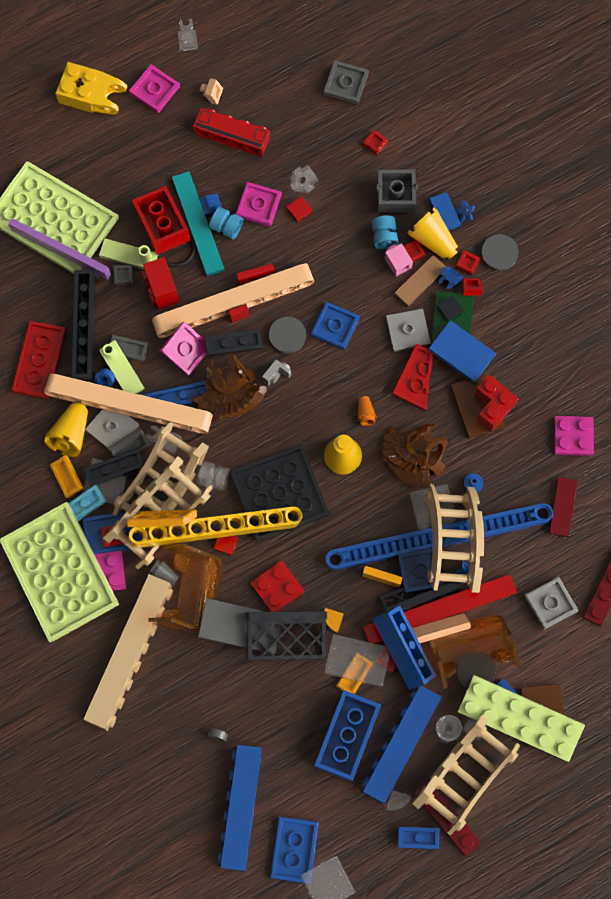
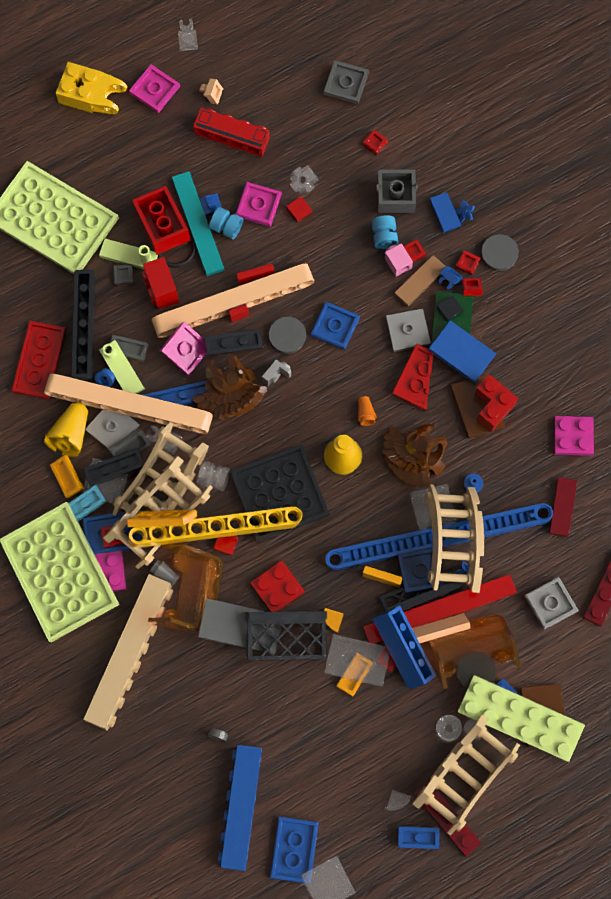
(59, 248): medium lavender tile -> none
(347, 736): blue brick -> none
(401, 745): blue brick -> none
(434, 235): yellow cone -> none

